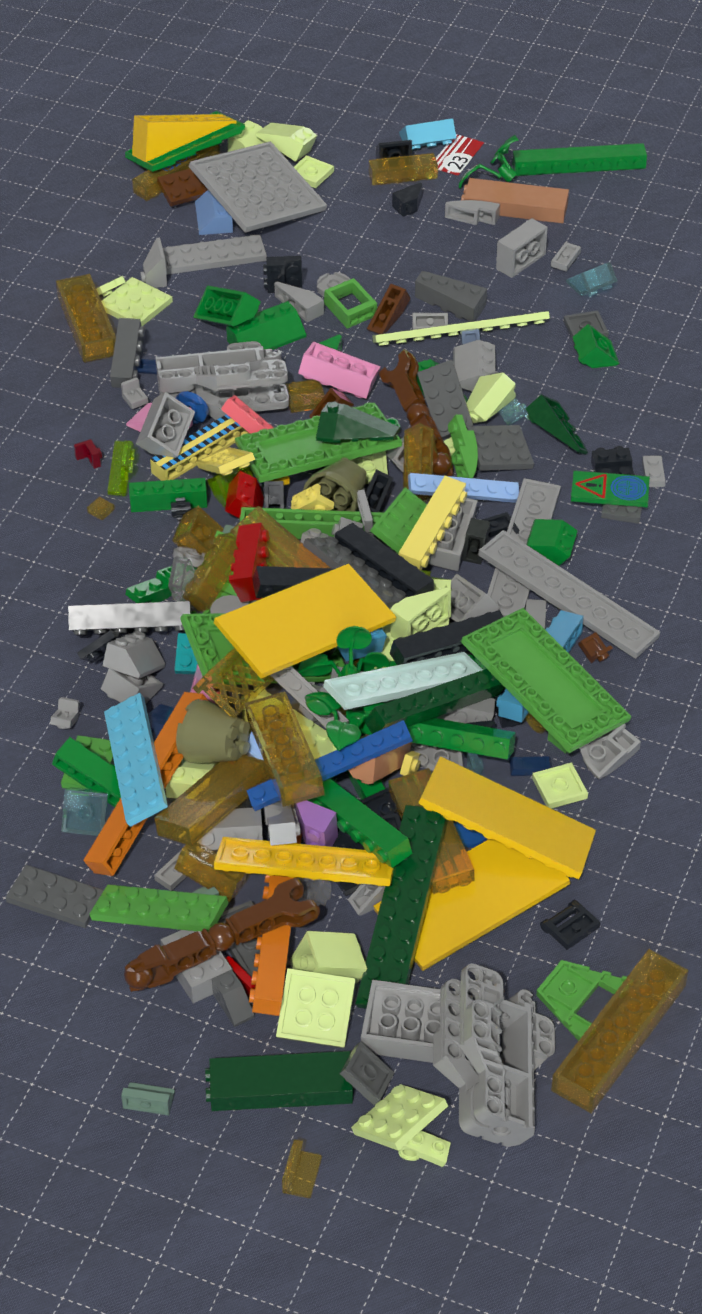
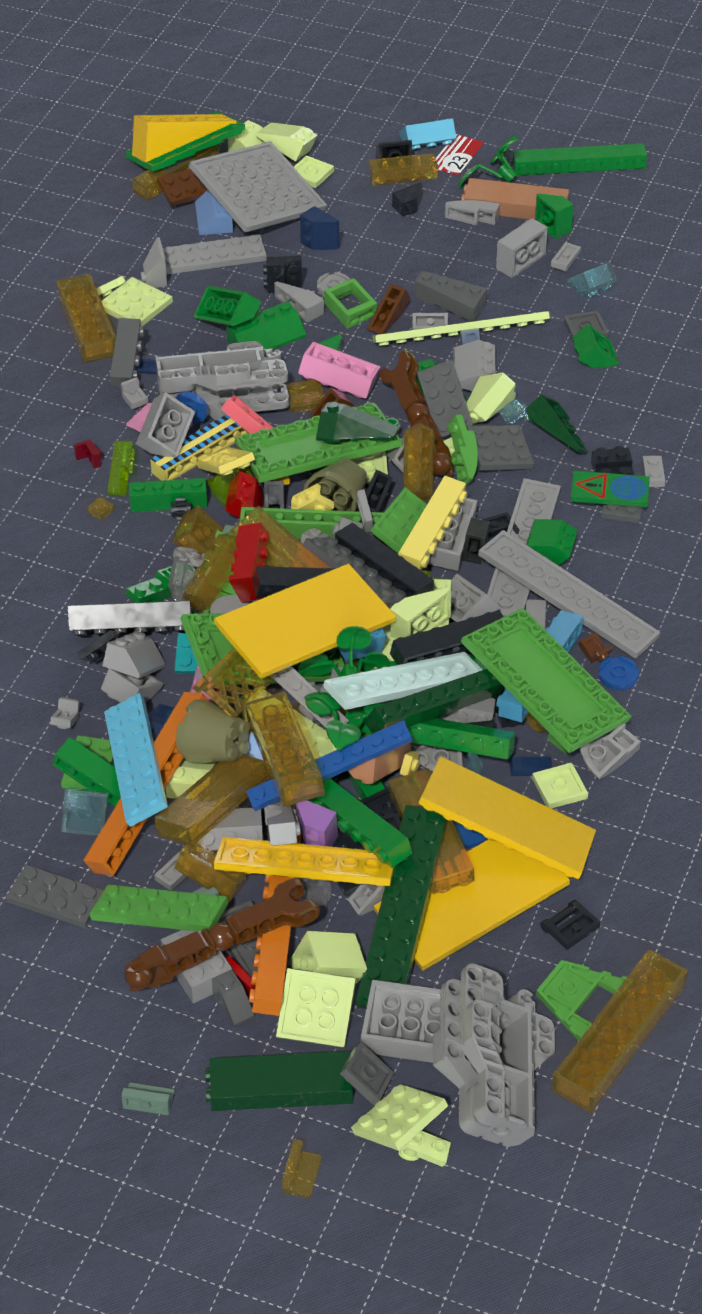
(319, 230): none -> dark blue slope
(475, 488): light blue plate -> none
(555, 213): none -> green slope
(618, 673): none -> blue tile

